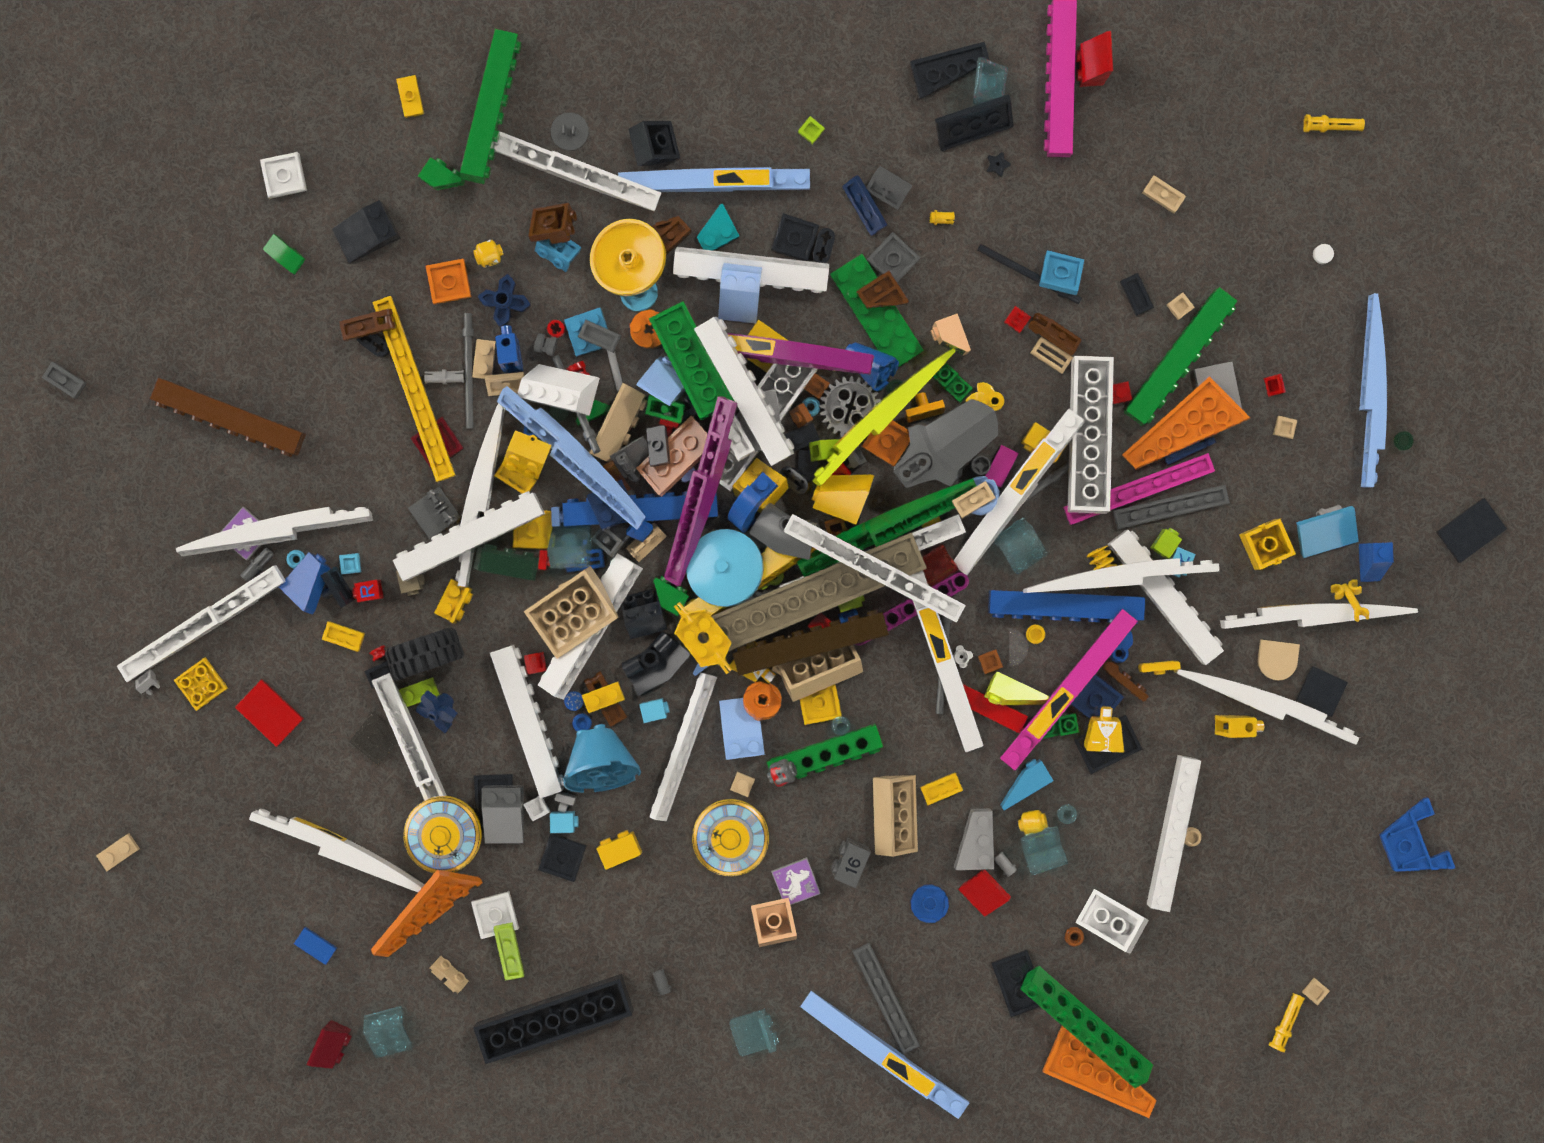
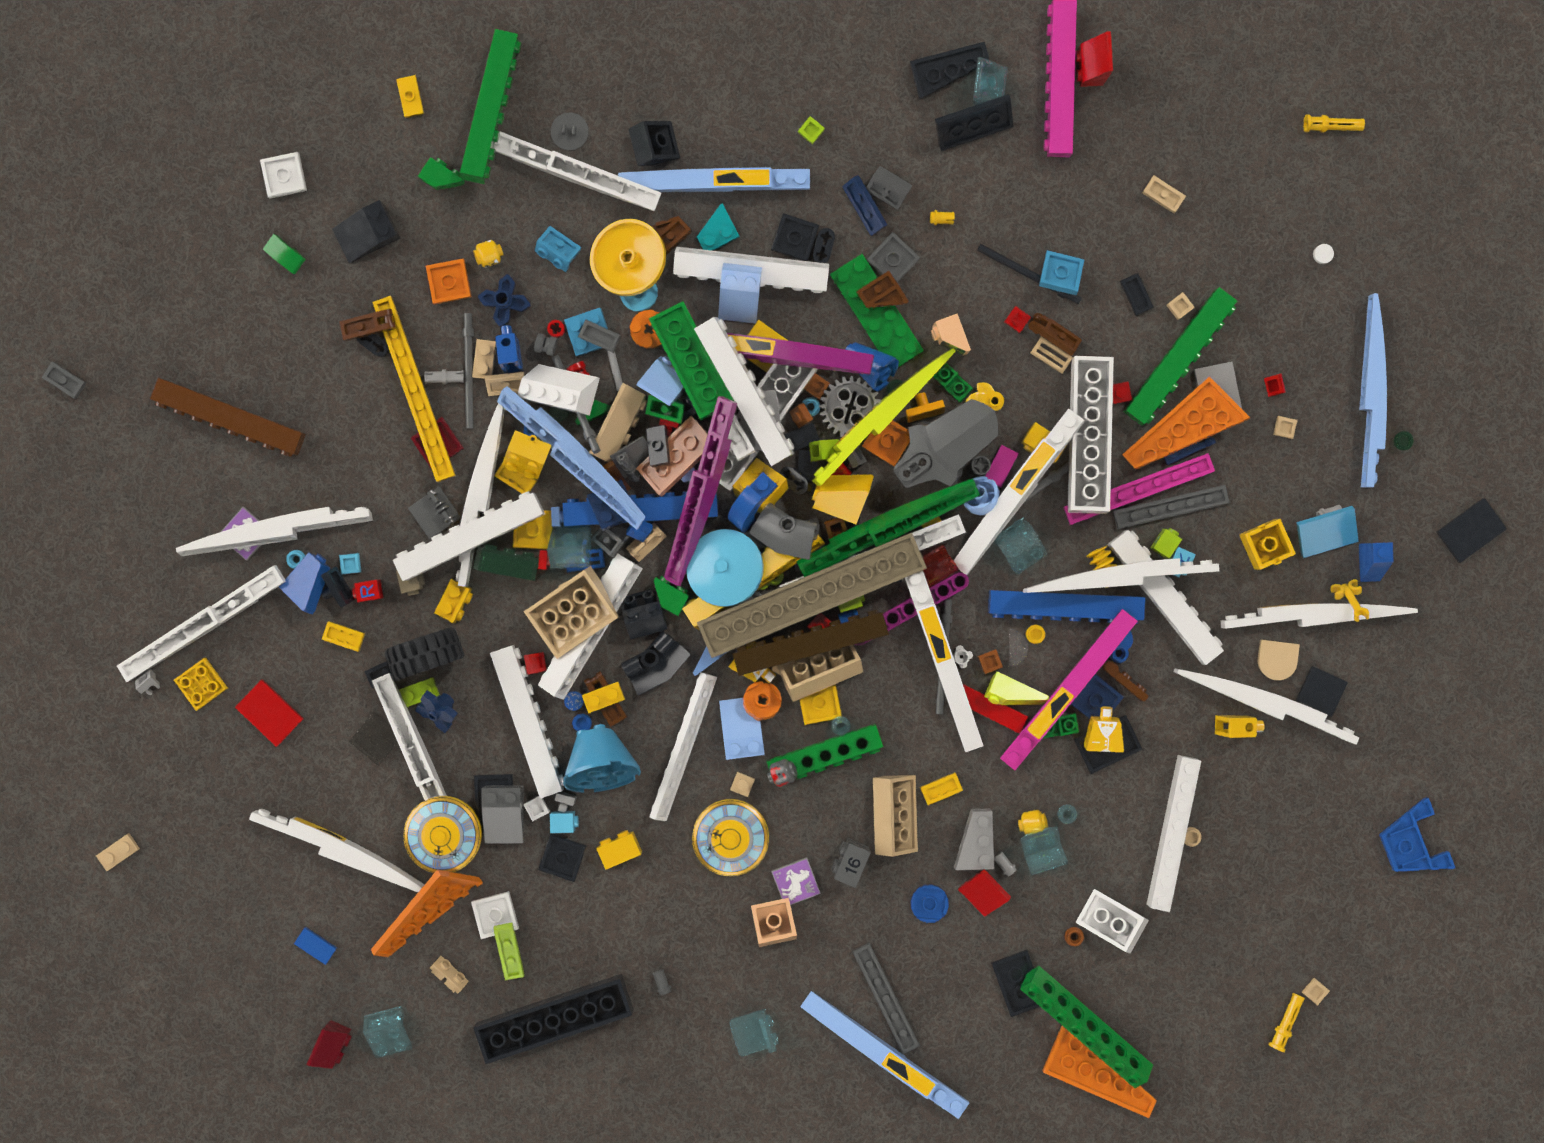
(257, 564): dark grey axle -> none
(378, 653): red bush -> none
(552, 223): reddish brown plate -> none
(654, 710): medium azure brick -> none
(706, 653): yellow plate -> none
(874, 568): white slope -> none
(973, 499): tan plate -> none
(997, 159): black plate -> none
(1030, 780): dark azure slope -> none
(1159, 667): yellow plate -> none

